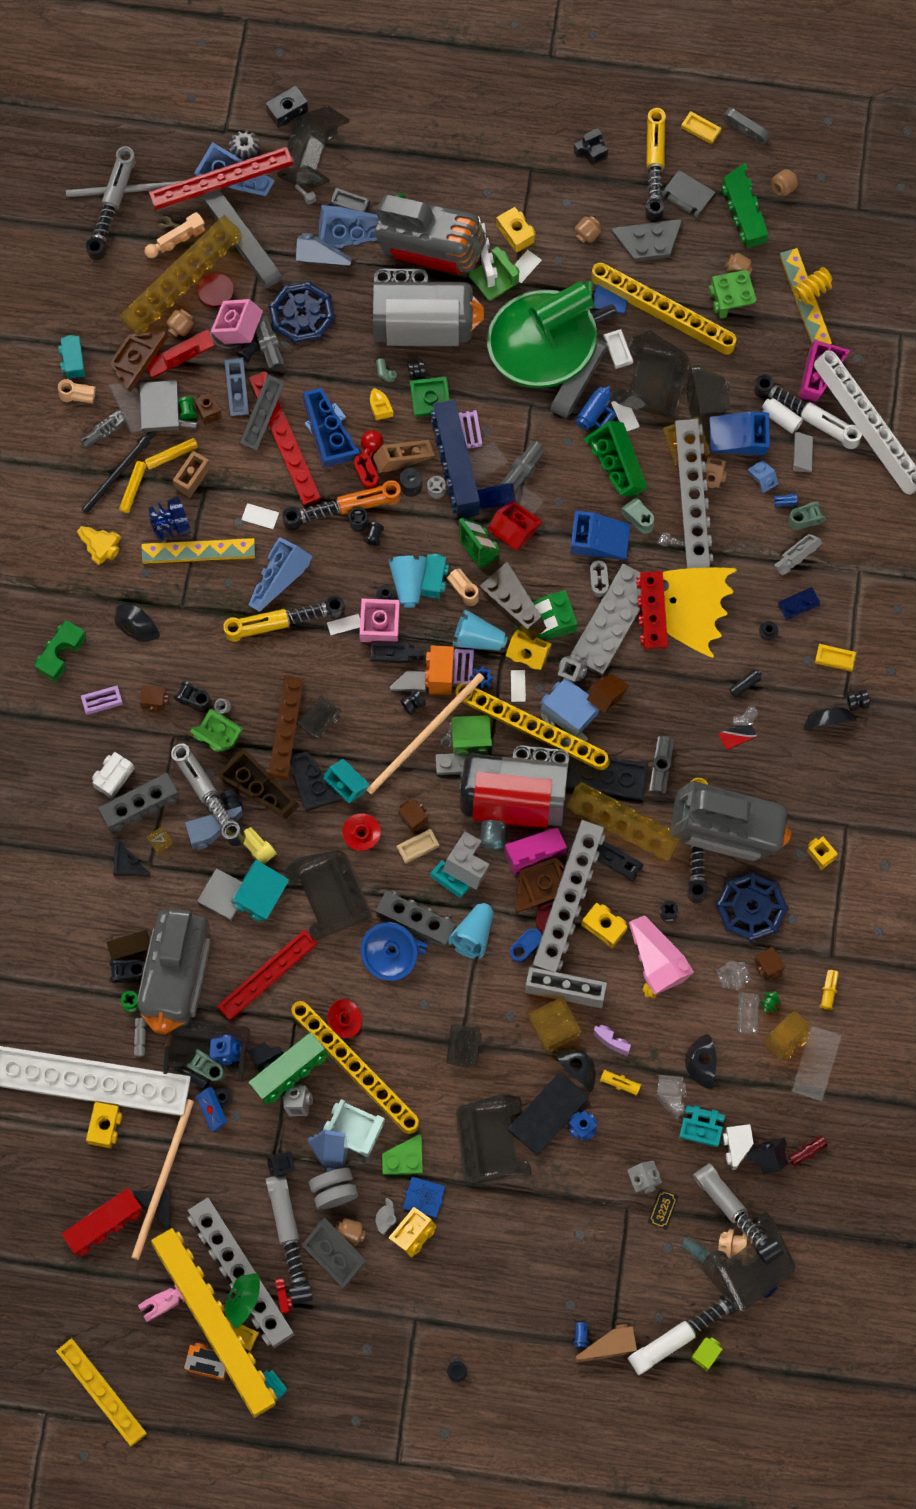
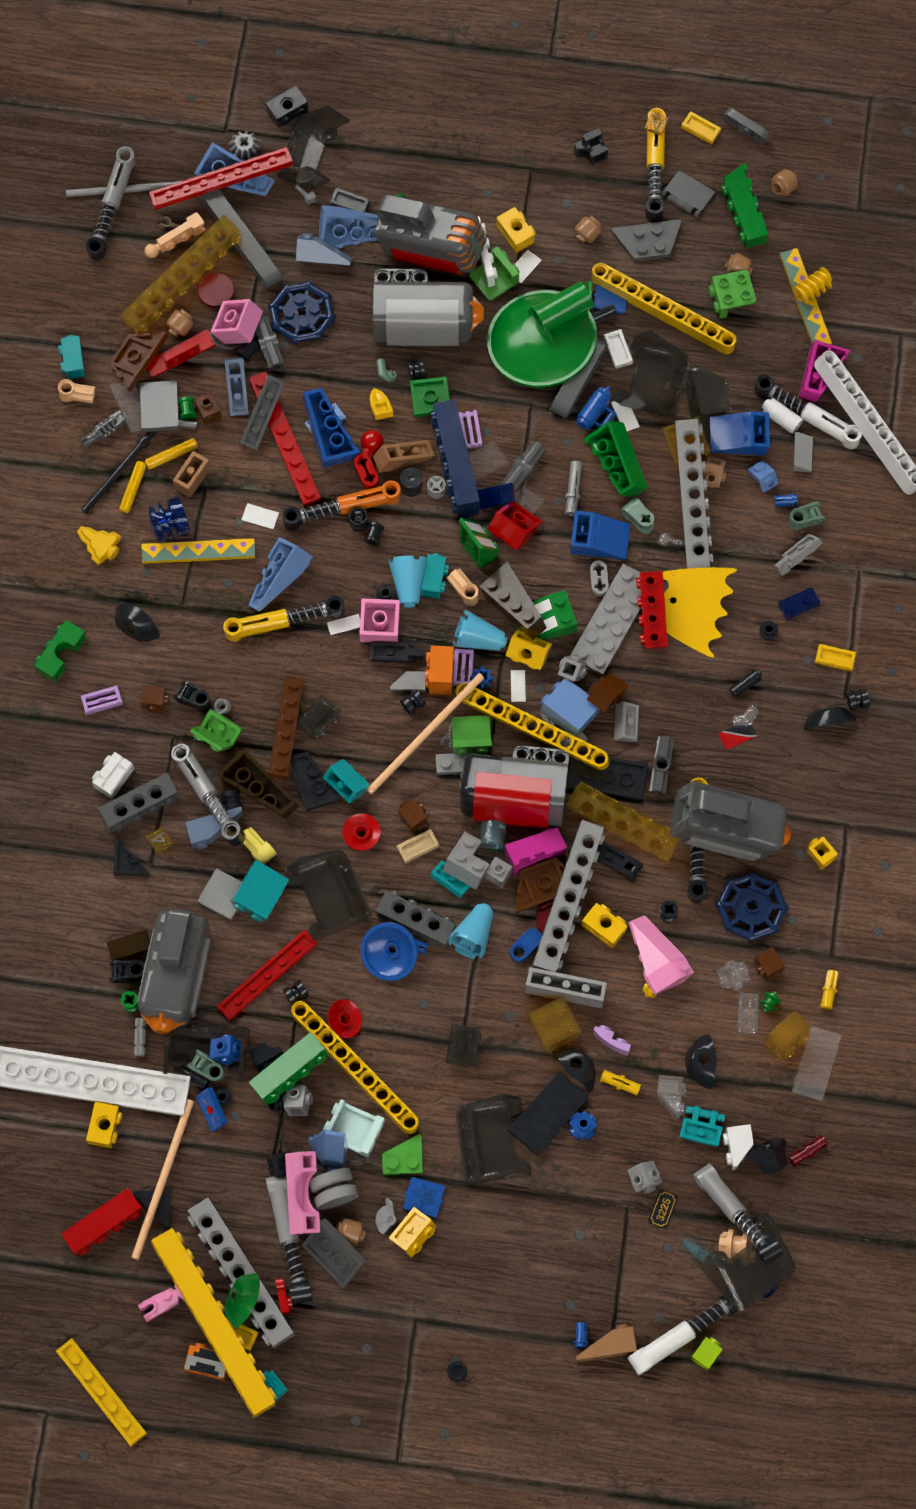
(277, 1105): none -> black plate
(292, 996): none -> black wheel
(299, 1171): none -> bright pink arch
(498, 872): none -> light grey brick
(573, 488): none -> light grey pin
(626, 722): none -> light grey slope
(656, 123): none -> clear yellow tile

